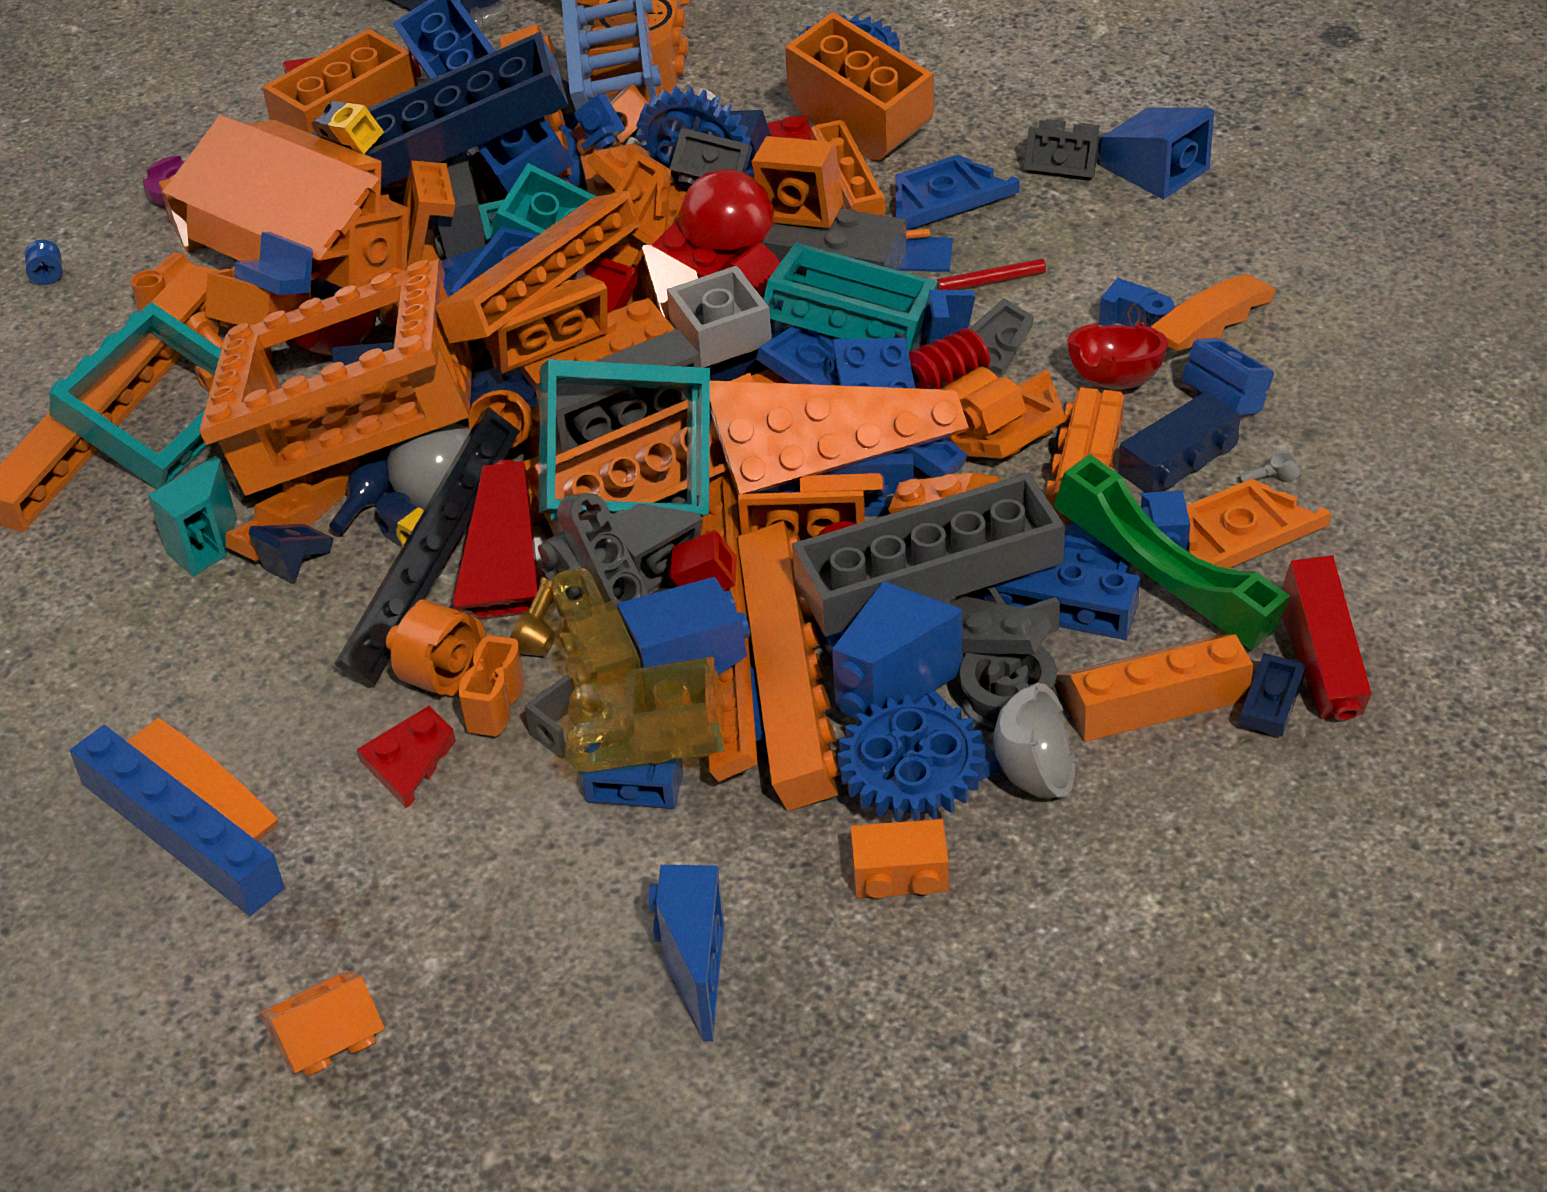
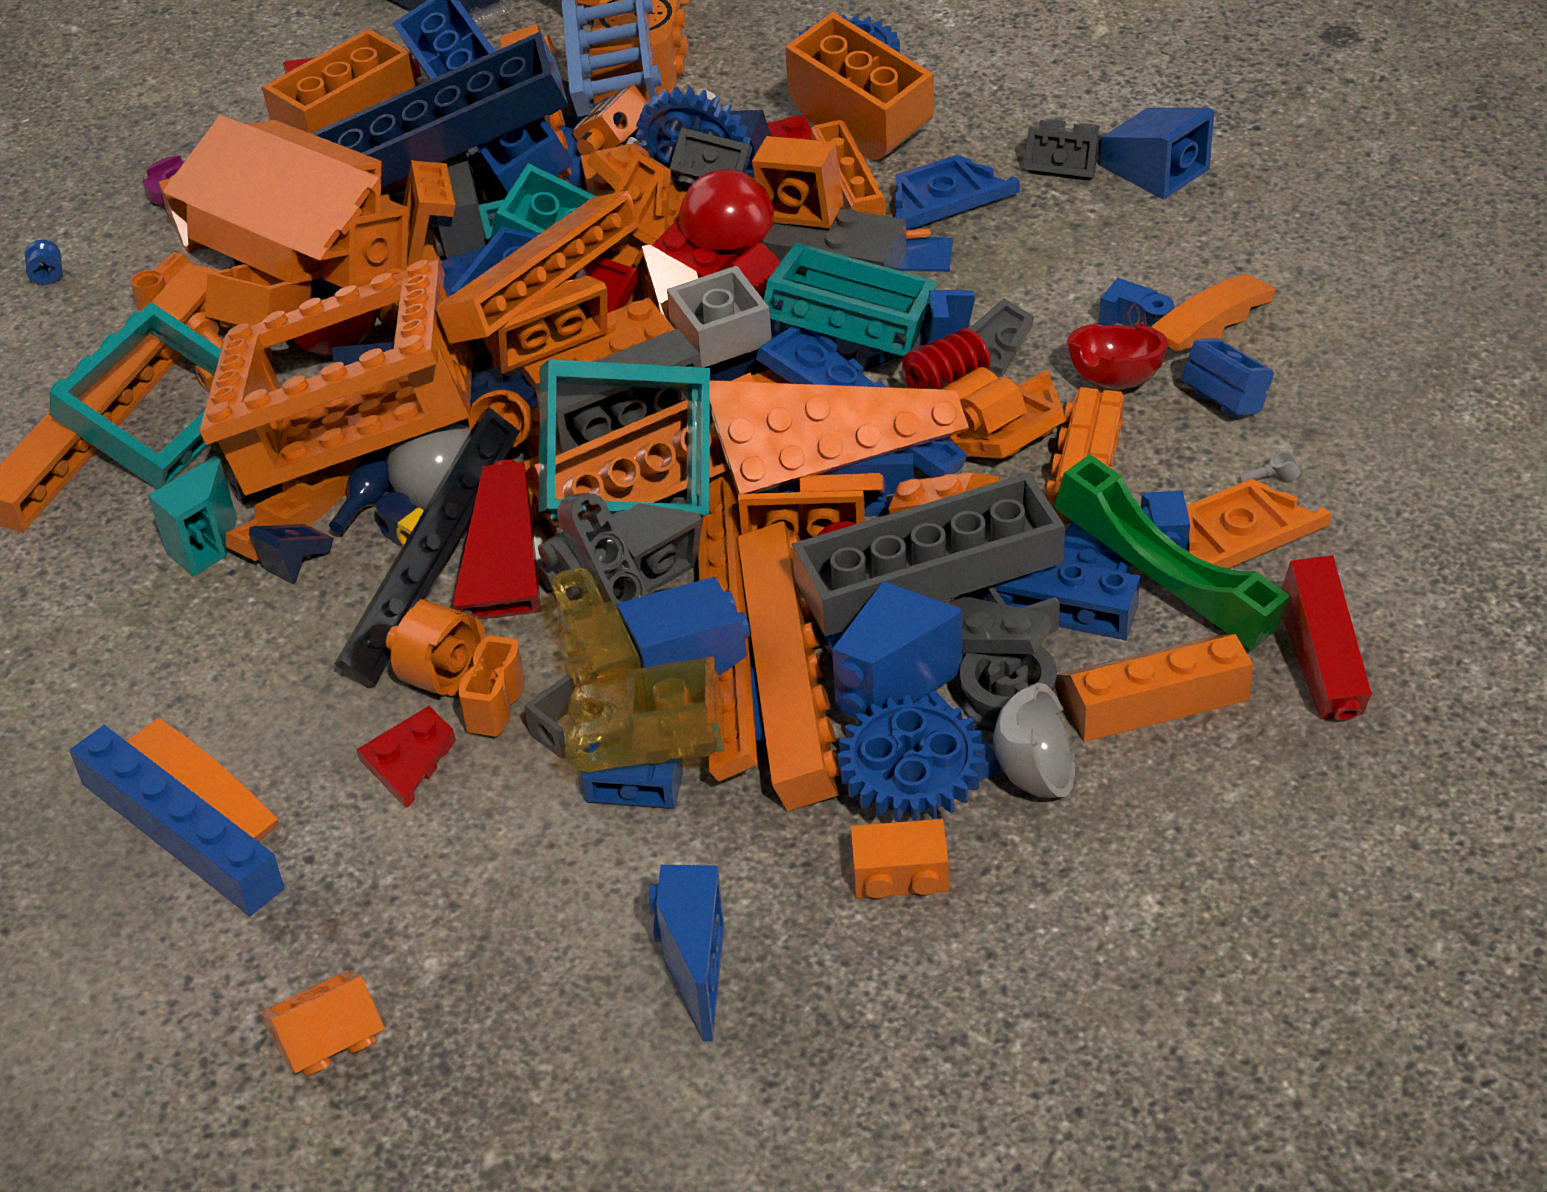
(282, 266): blue panel -> none
(348, 125): yellow leg -> none
(531, 631): pearl gold bar -> none
(599, 123): blue bracket -> none
(703, 559): red brick -> none
(872, 362): blue hinge -> none
(992, 275): red bar -> none
(1179, 443): dark blue brick -> none
(1272, 694): dark blue plate -> none

